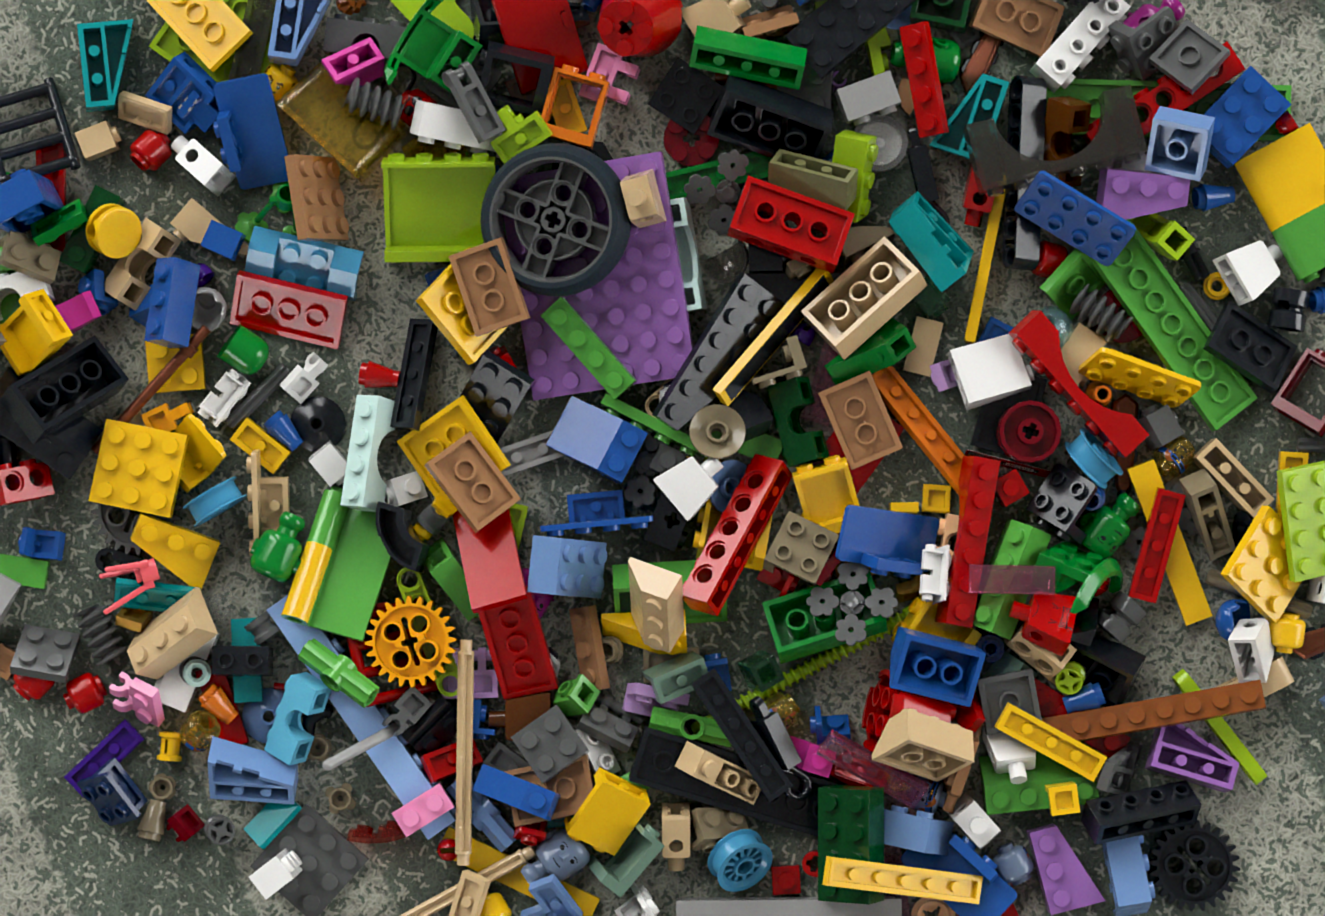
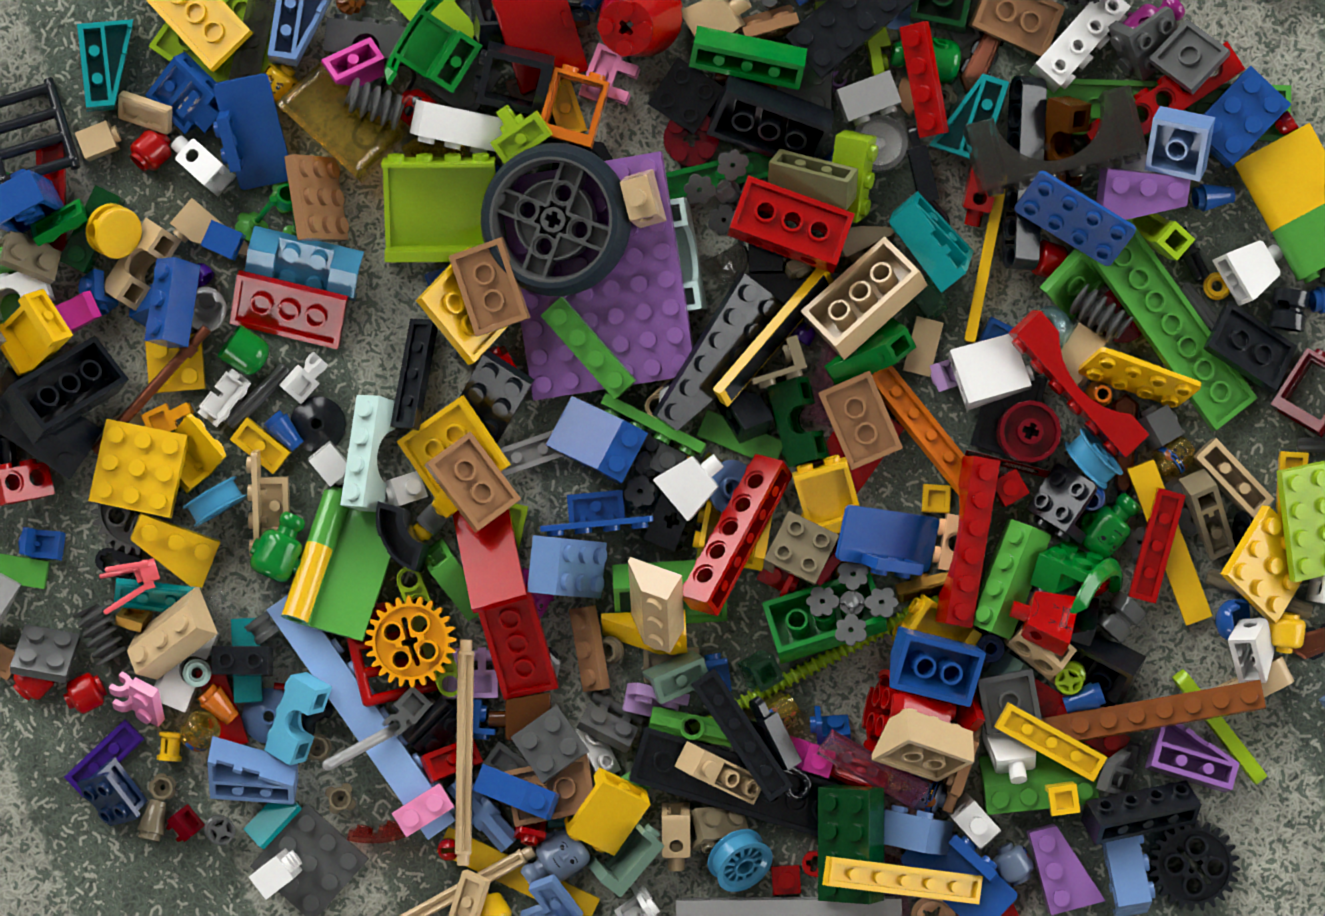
(338, 673): bright green piece -> none
(377, 376): red cone -> none
(473, 102): dark grey plate -> none
(571, 692): bright green brick -> none
(721, 419): dark tan dish -> none
(906, 507): yellow tile -> none
(938, 561): white hinge -> none
(1012, 579): clear pink tile -> none

